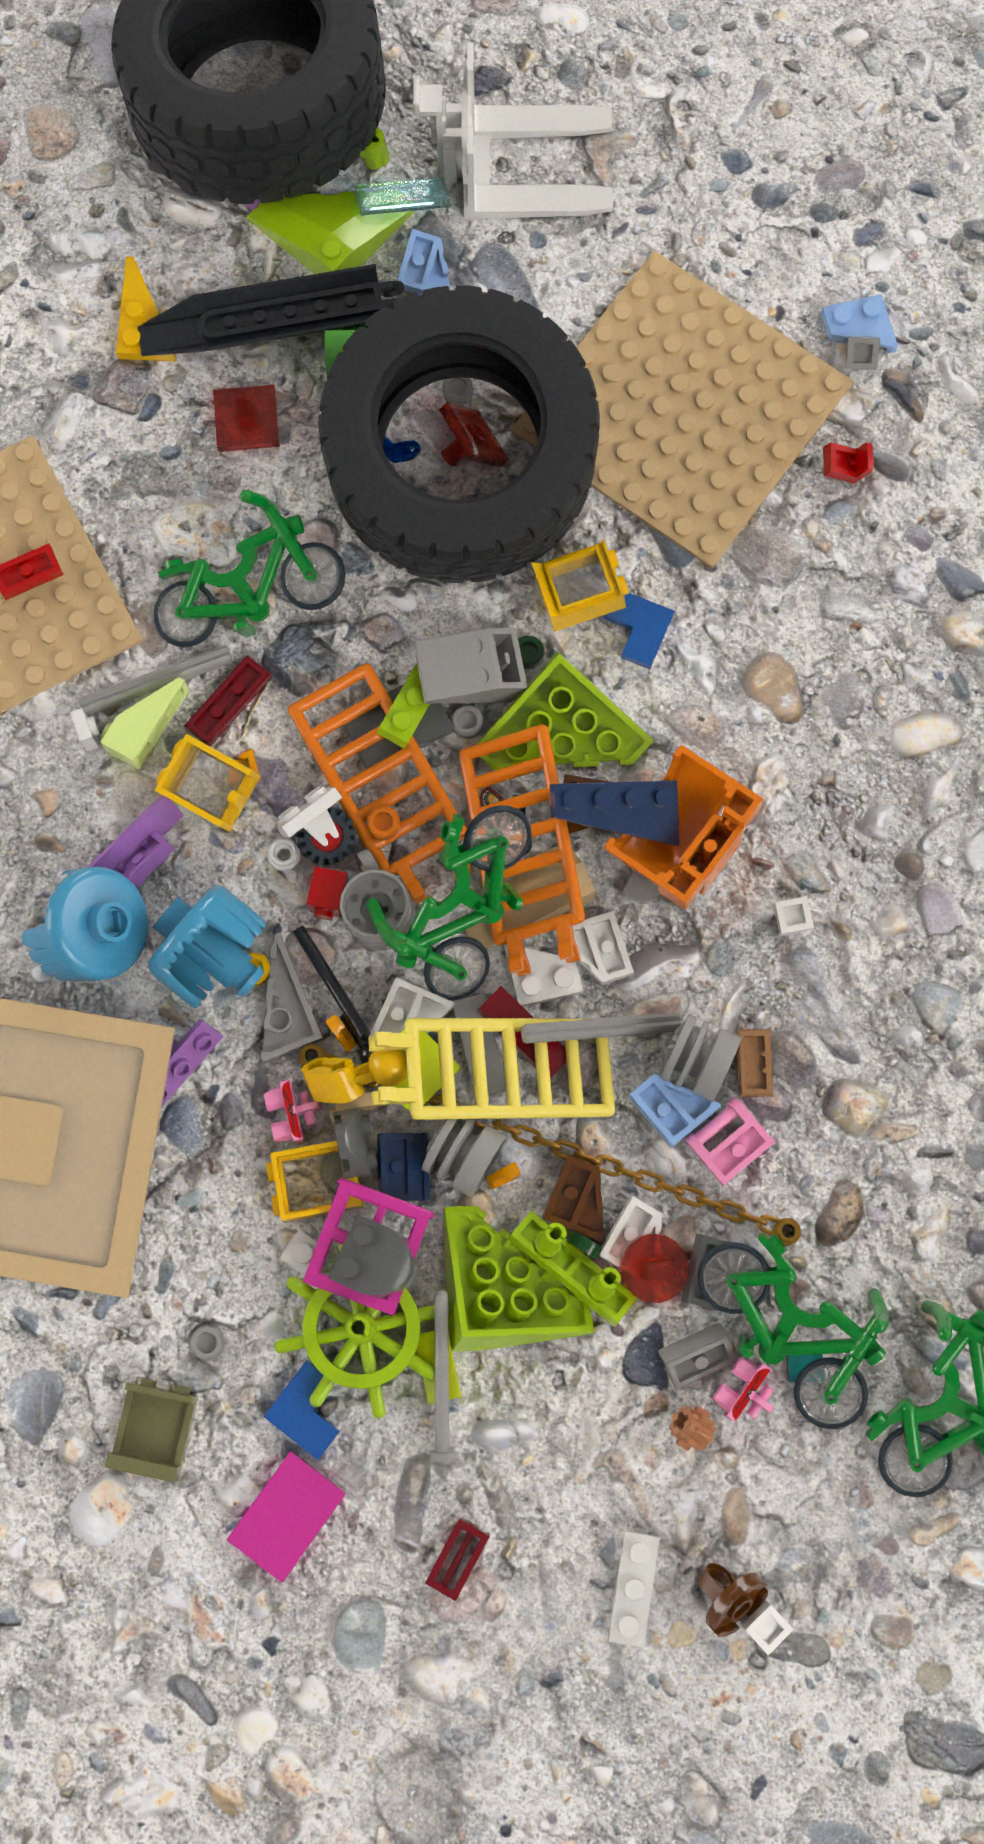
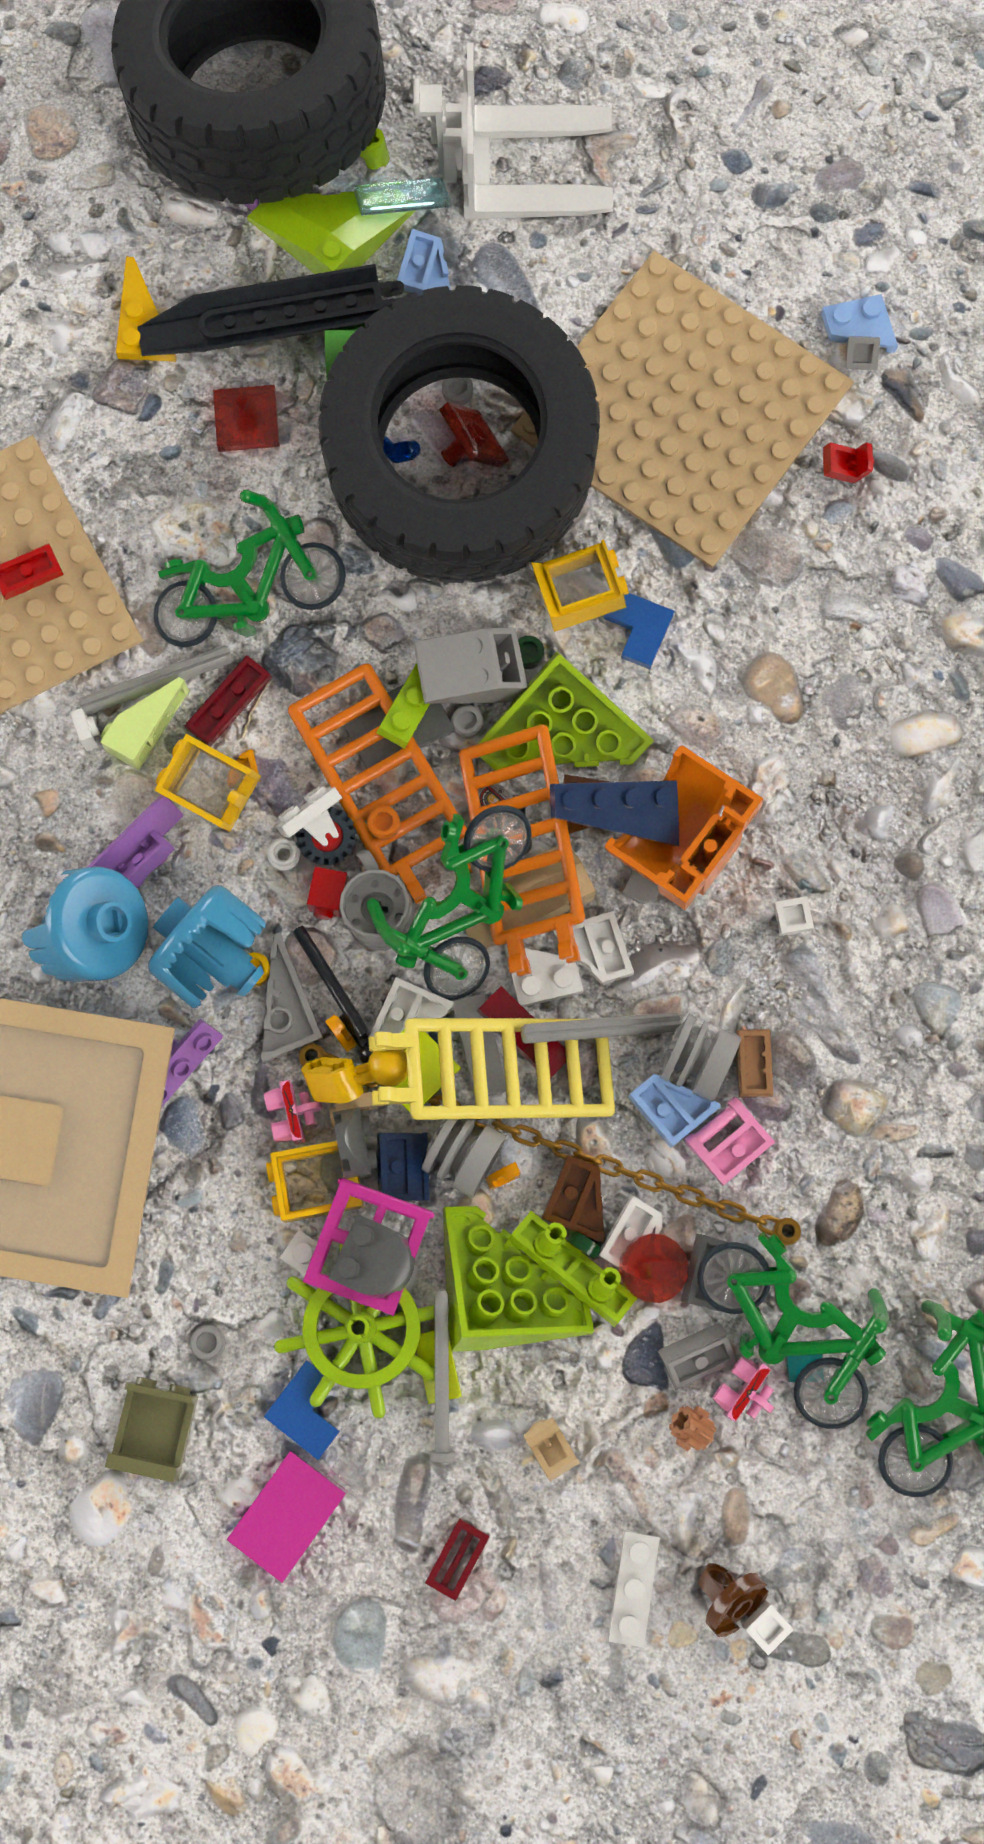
(550, 1448): none -> tan bracket

